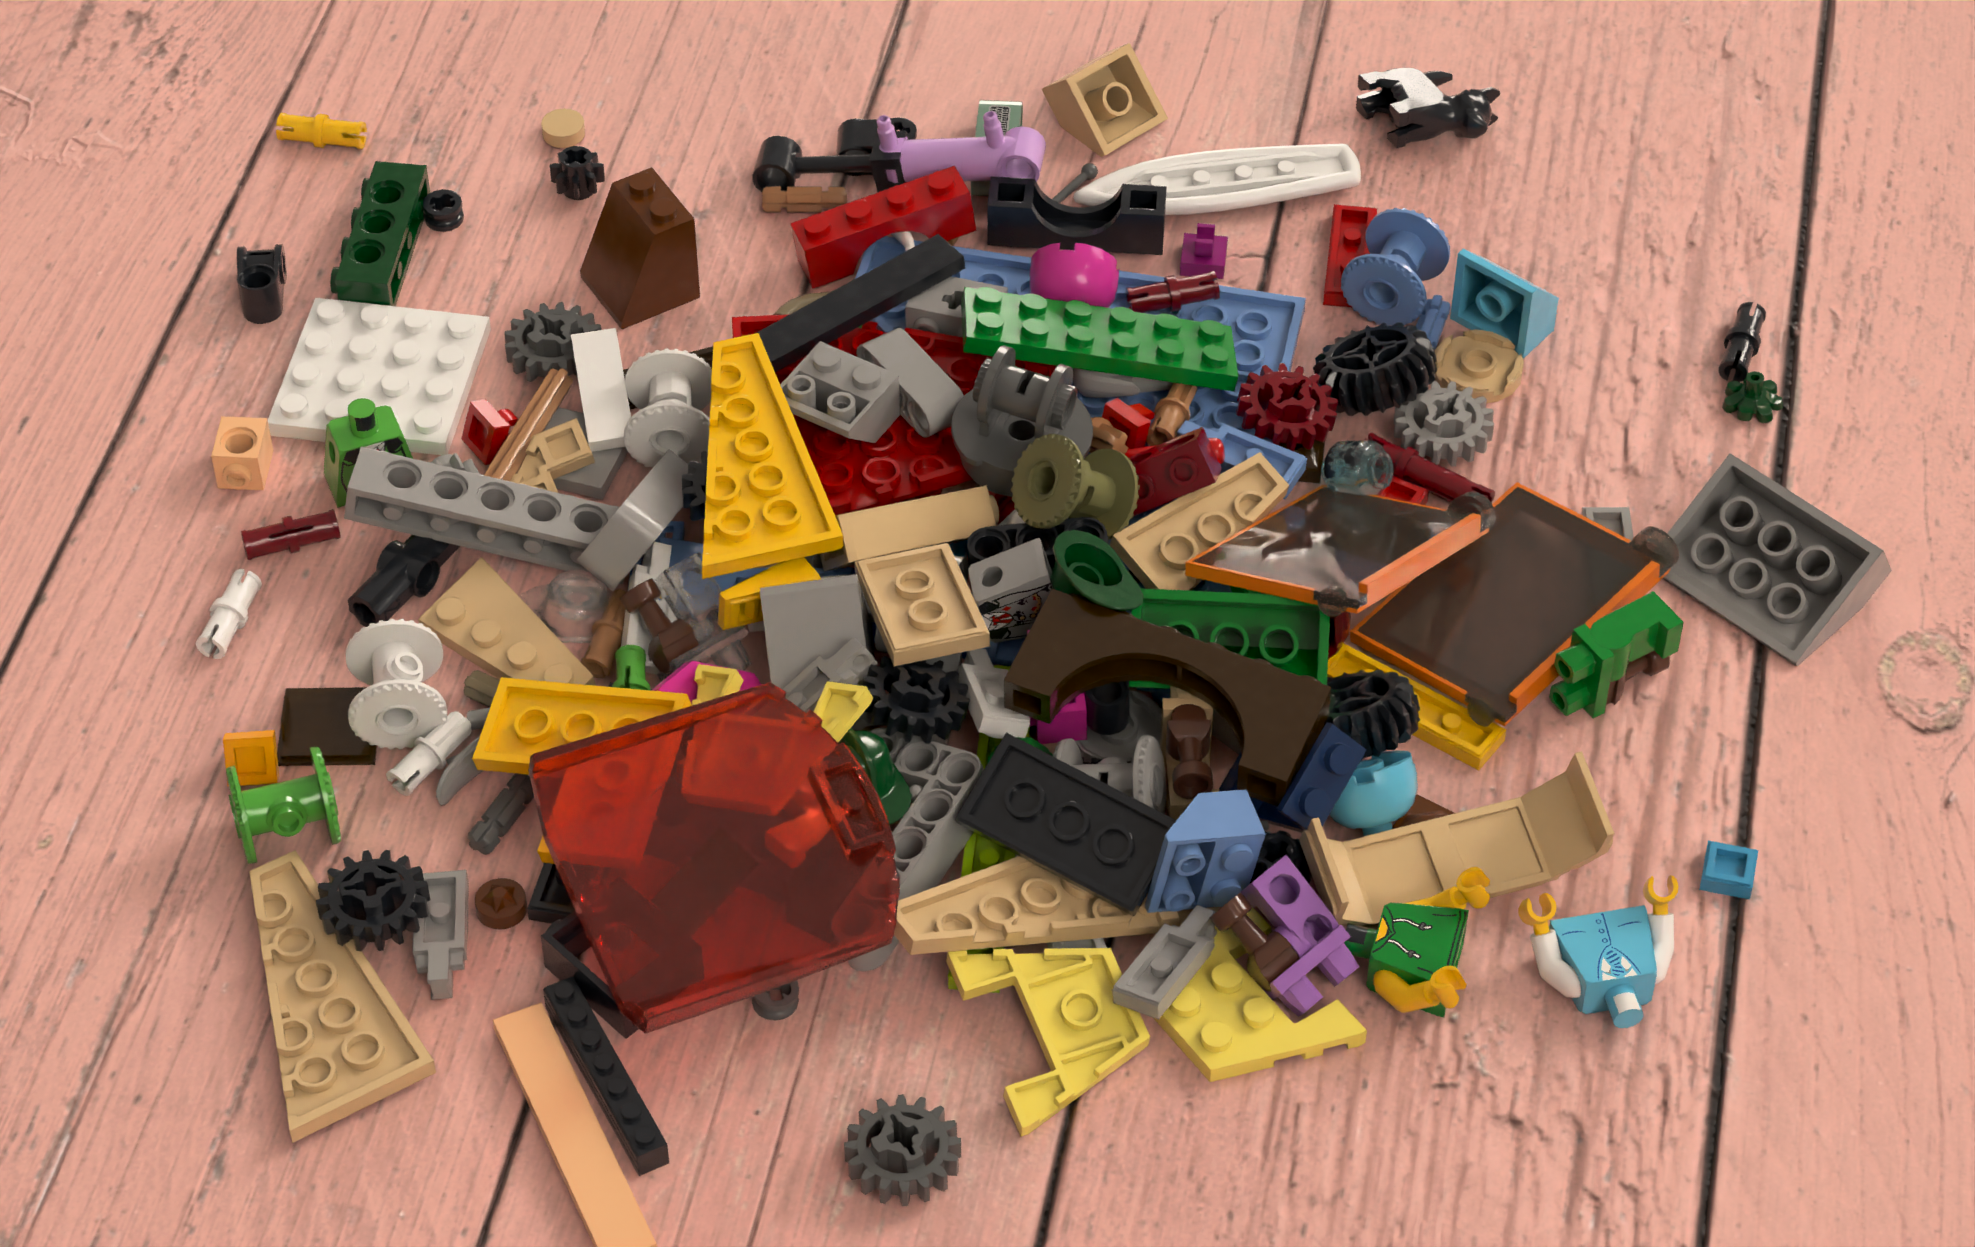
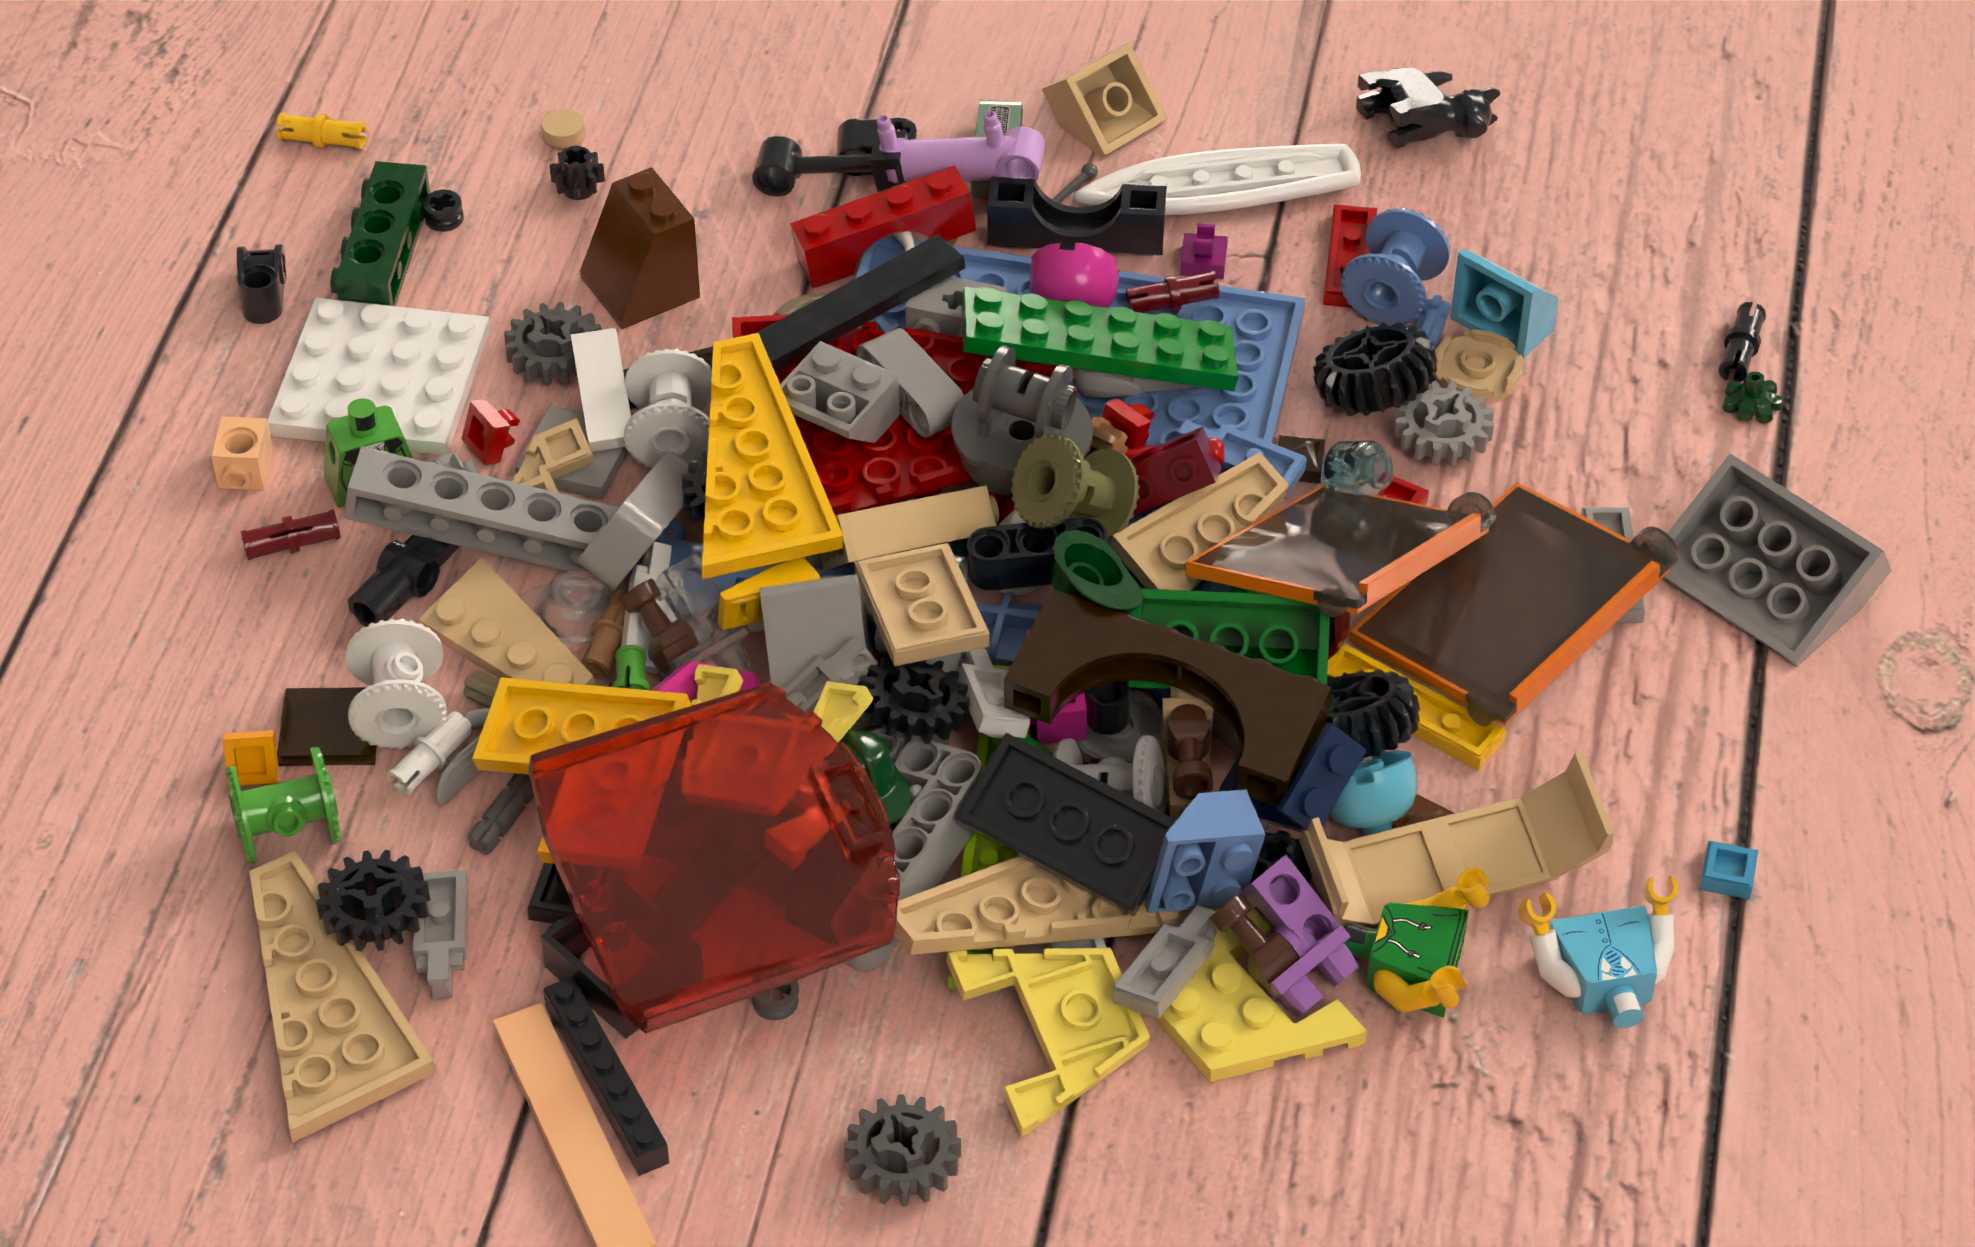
(228, 614): white pin -> none
(500, 903): reddish brown tile -> none
(531, 422): medium nougat axle -> none
(802, 199): medium nougat axle -> none
(1011, 589): light grey torso -> none
(1171, 413): medium nougat axle -> none
(1287, 407): dark red gear -> none
(1428, 475): dark red pin -> none
(1613, 651): green hips -> none

